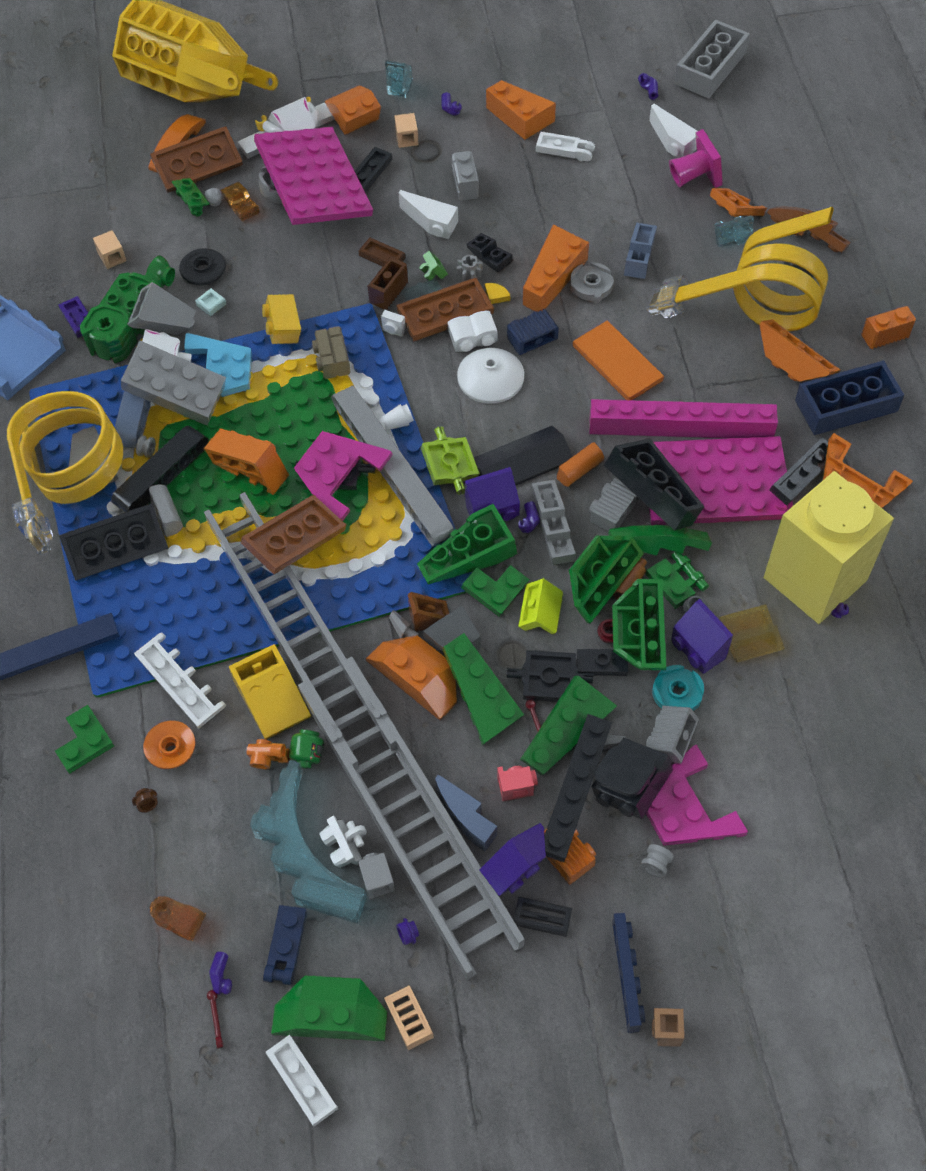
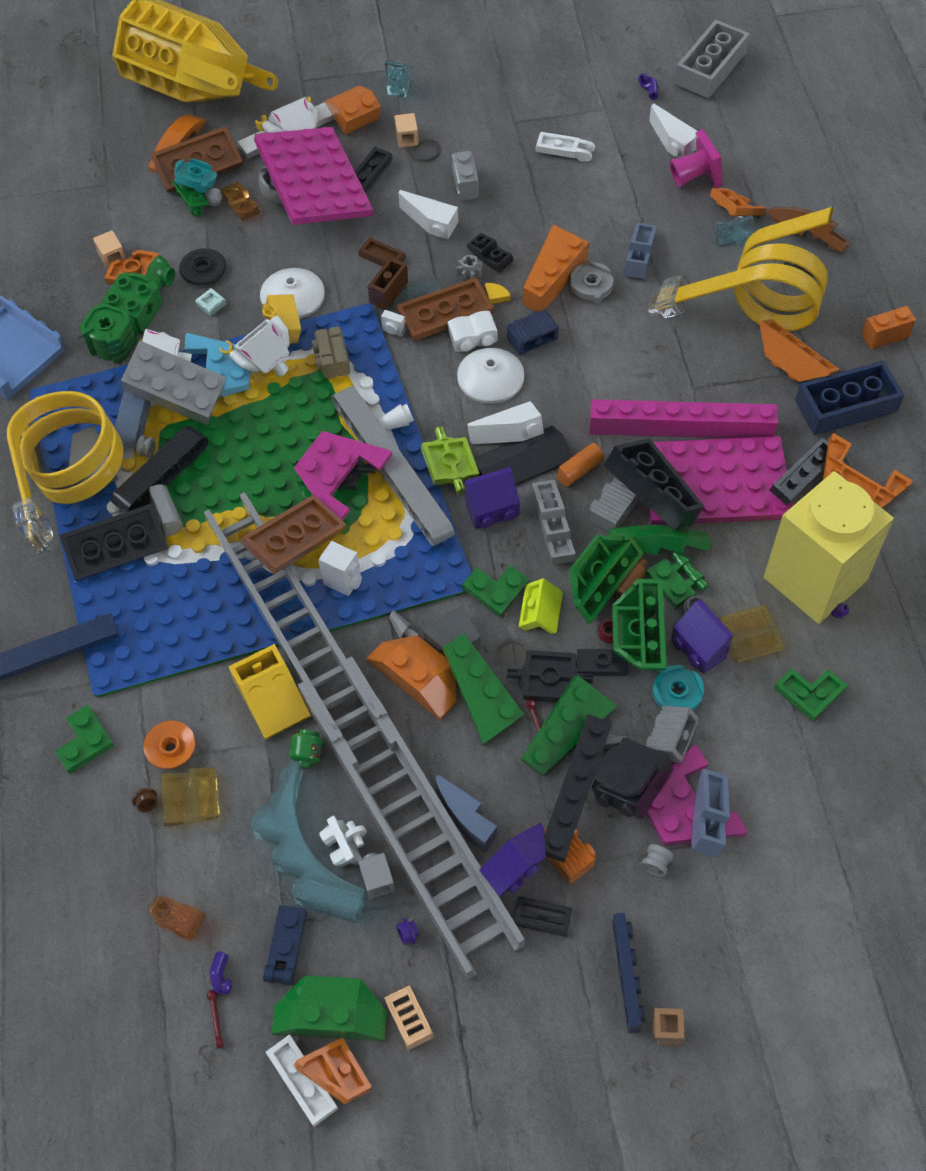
(74, 313): dark purple plate -> none
(136, 263): none -> orange plate
(161, 312): light grey slope -> none
(177, 682): white hinge -> none
(189, 797): none -> clear yellow slope
(195, 175): none -> teal plate
(249, 457): orange wedge -> none
(263, 347): none -> white torso
(264, 752): orange plate -> none
(304, 284): none -> white dish
(335, 1071): none -> orange wing
(340, 568): none -> white brick
(425, 610): dark orange slope -> none
(434, 266): bright green tile -> none
(447, 106): dark purple arm -> none
(476, 544): green wedge -> none
(507, 426): none -> white slope
(516, 782): coral brick -> none
(519, 108): orange wedge -> none
(532, 519): dark purple arm -> none
(618, 361): orange tile -> none
(710, 813): none -> sand blue slope
(810, 698): none -> green plate

